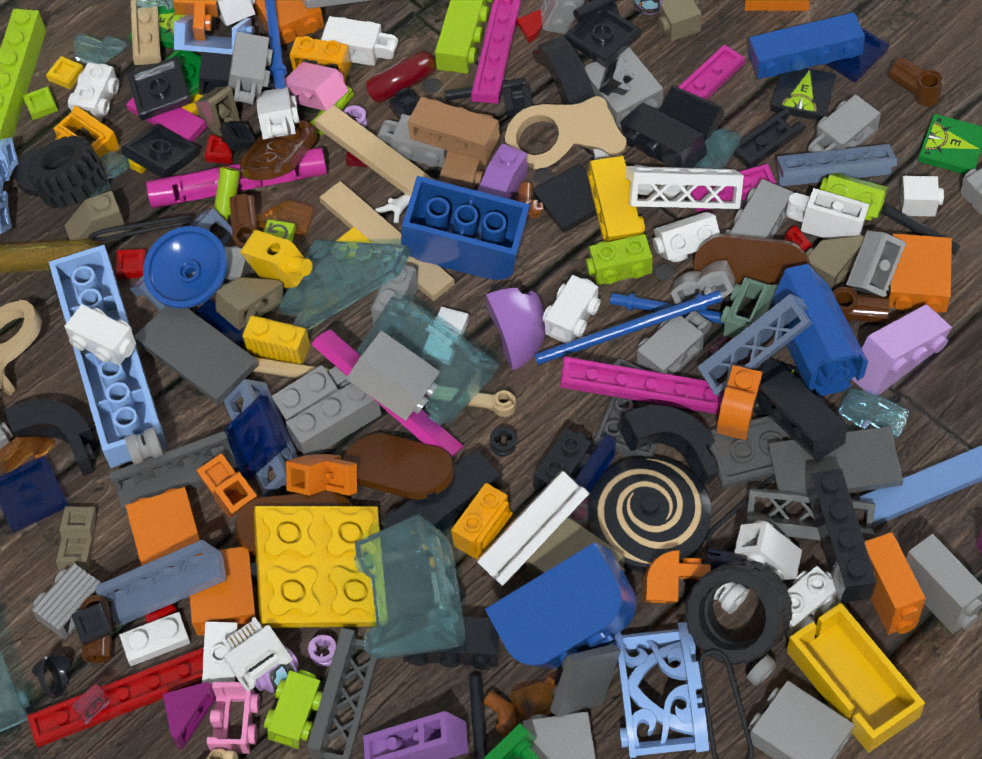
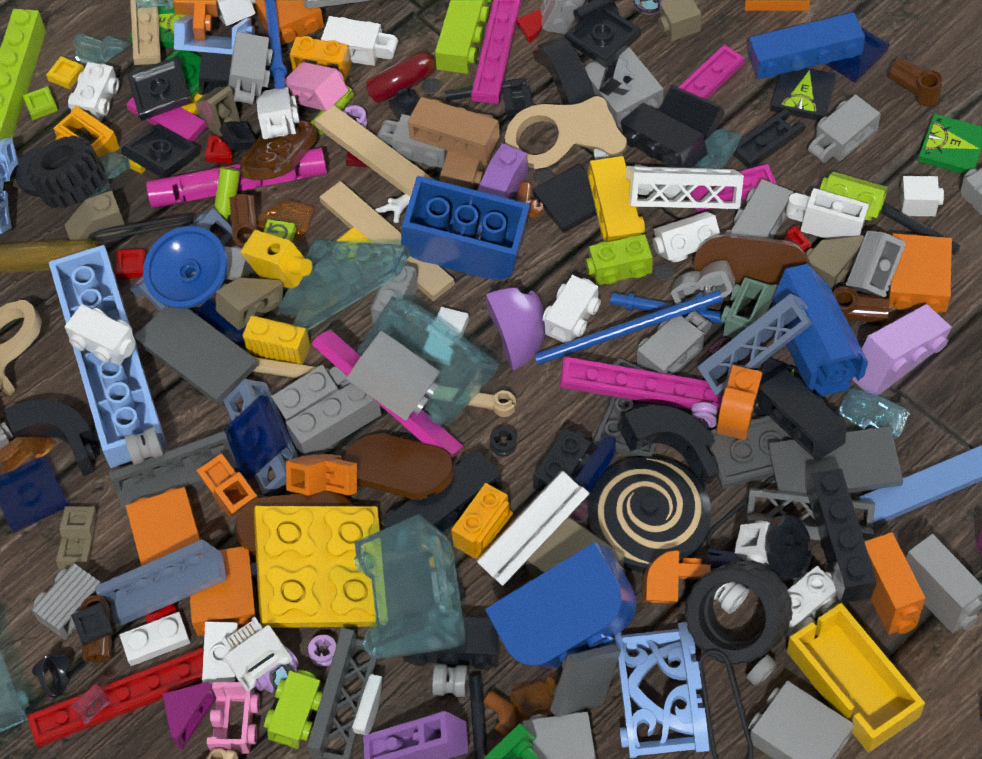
(368, 706): none -> white tile
(450, 680): none -> light grey wheel
(705, 413): none -> lavender bush
(787, 547): none -> black tile
(853, 162): sand blue fence -> none

